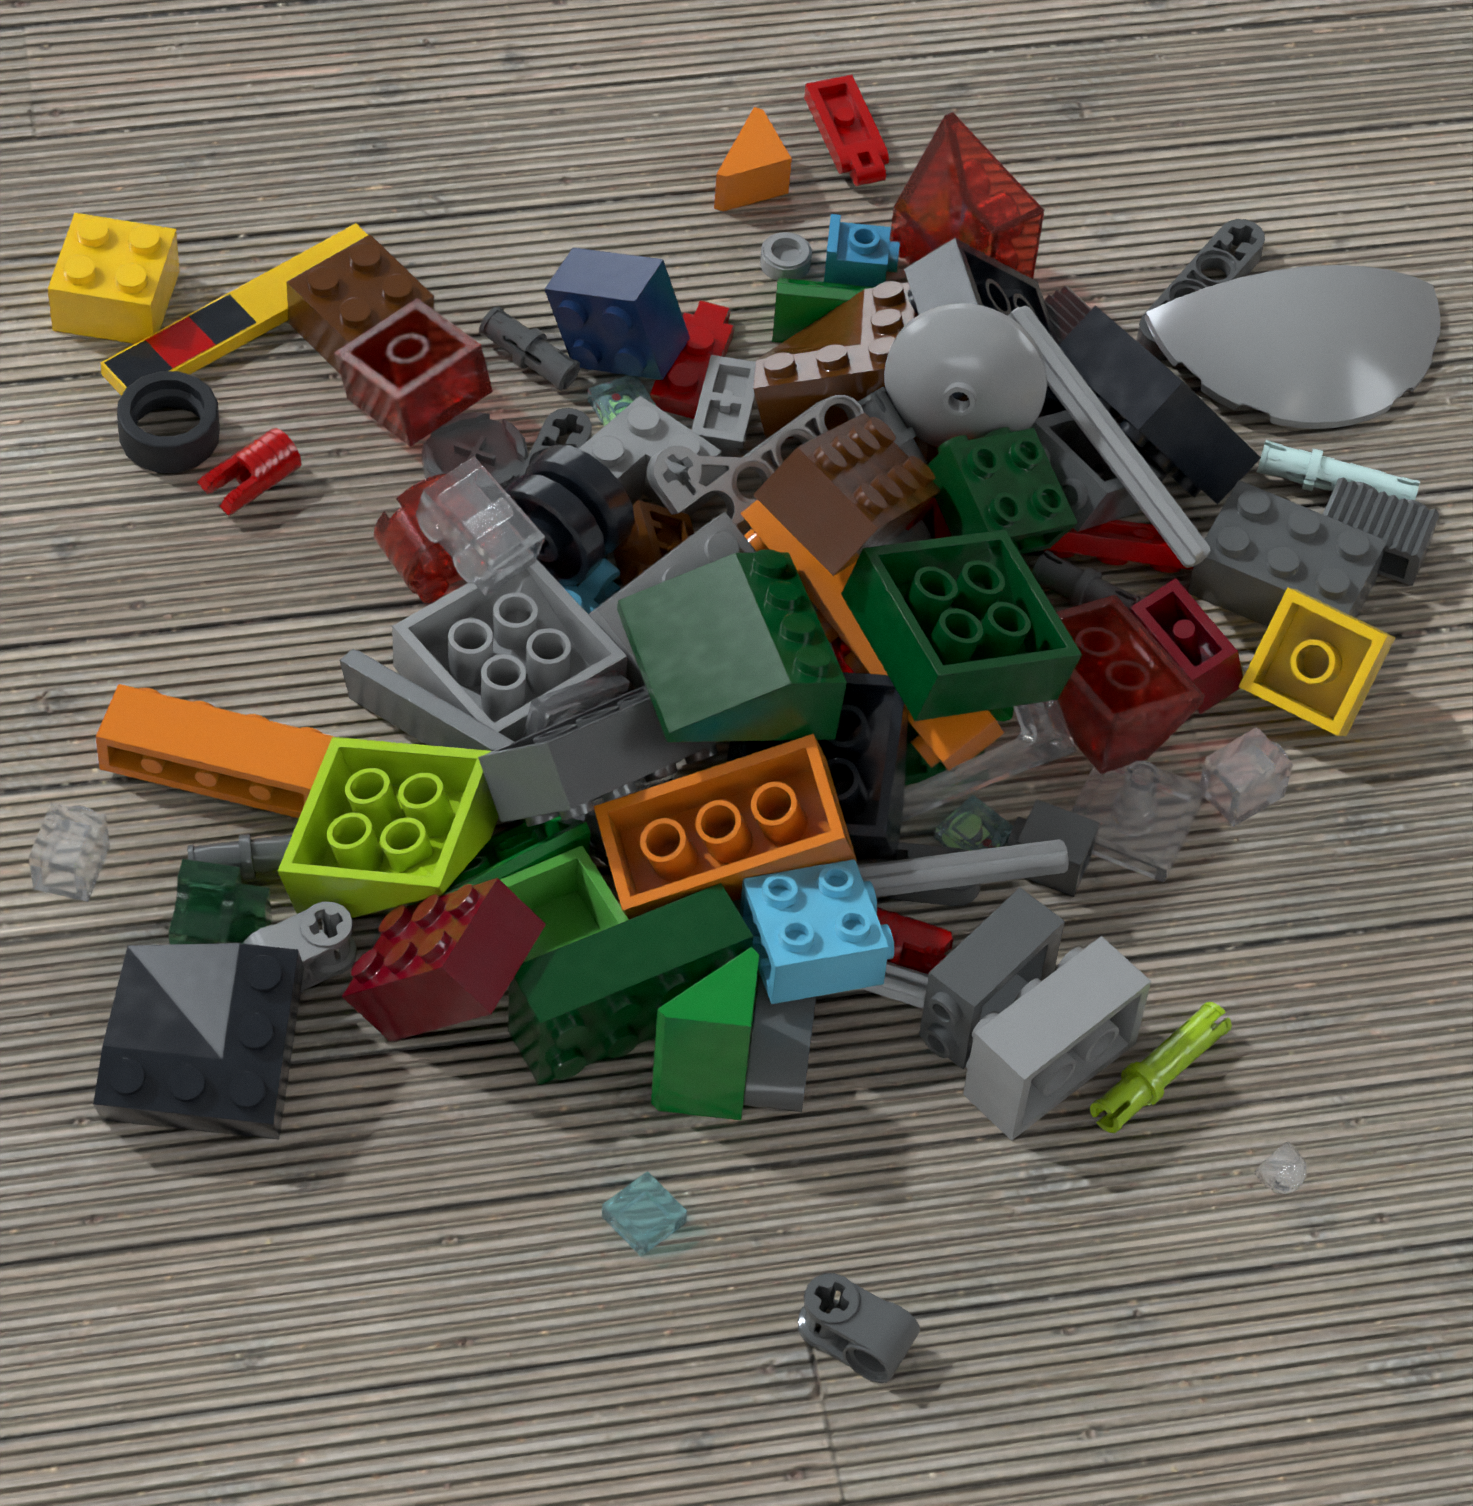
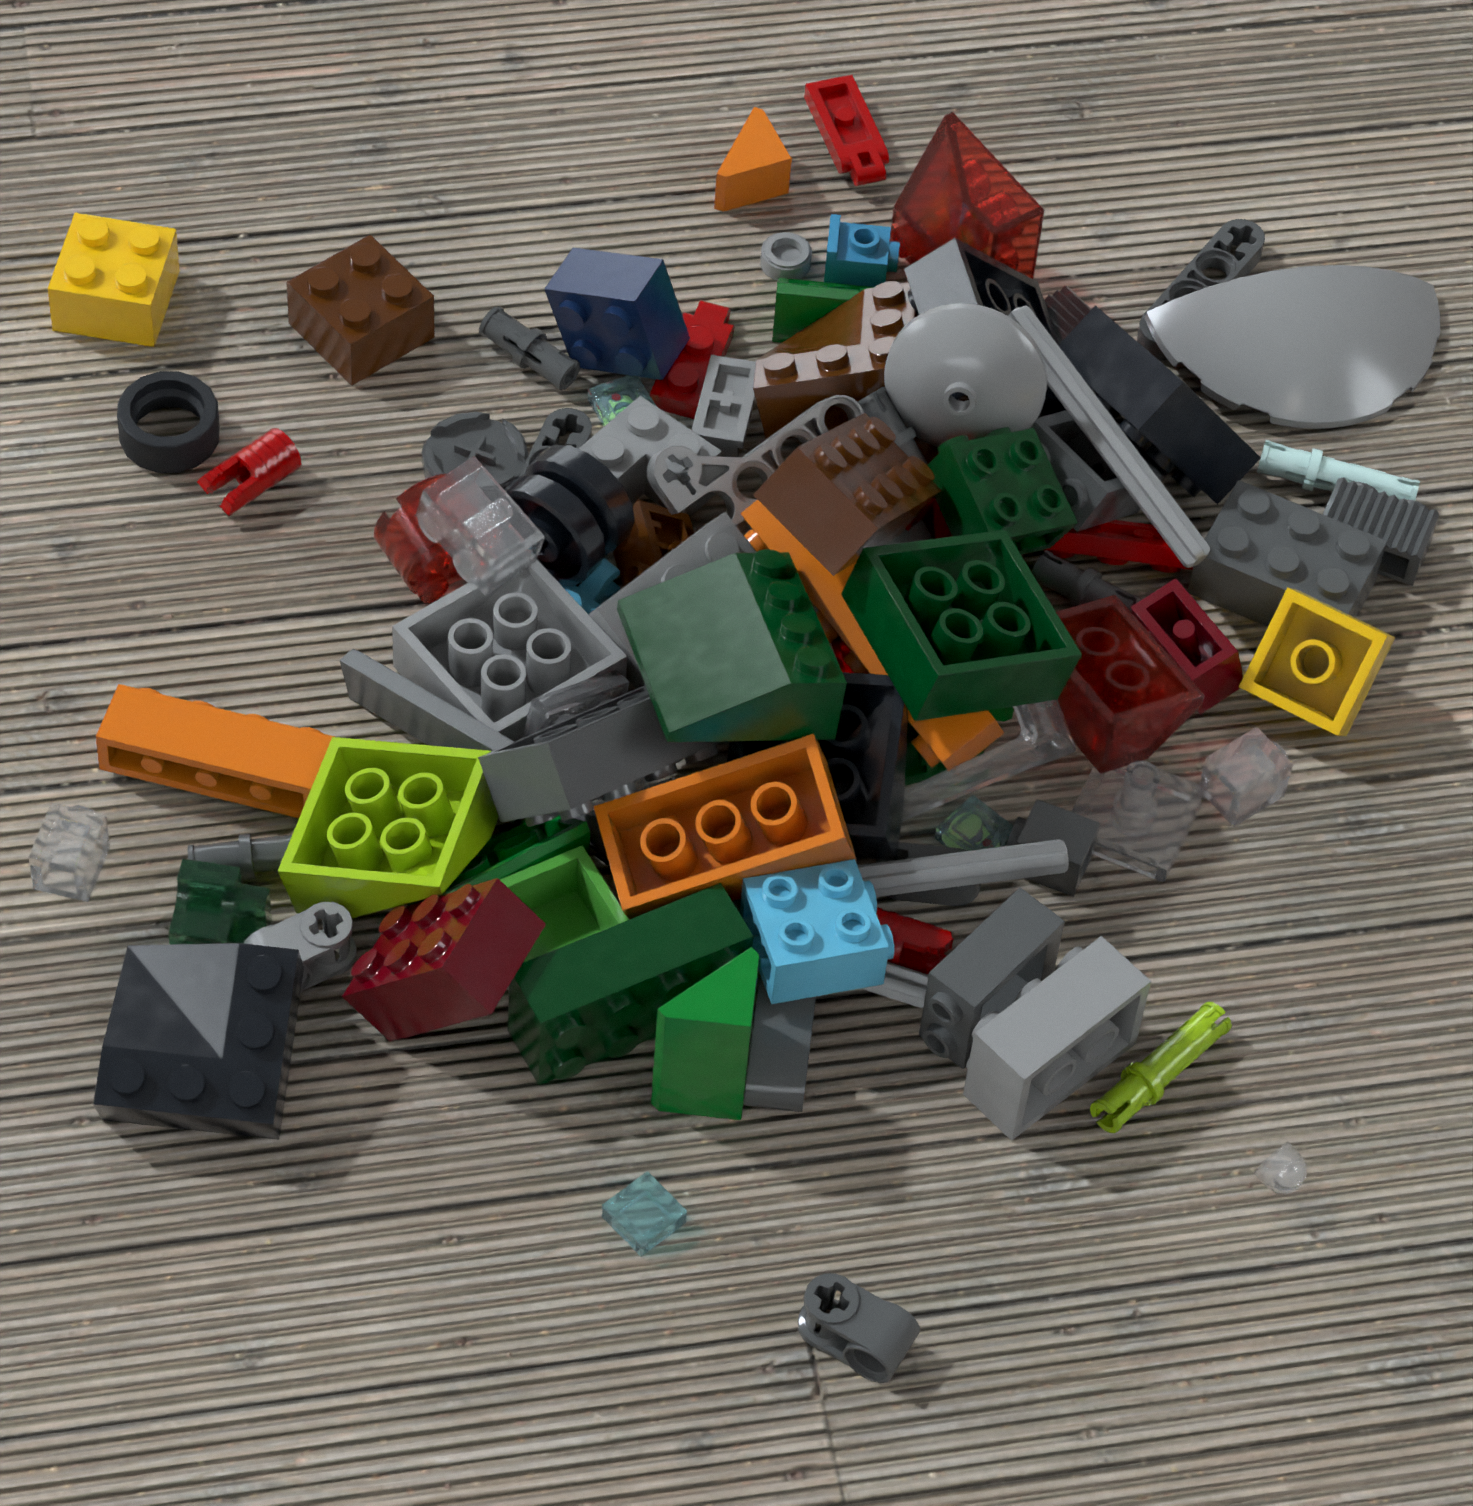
(223, 322): tile -> none
(413, 372): clear red brick -> none

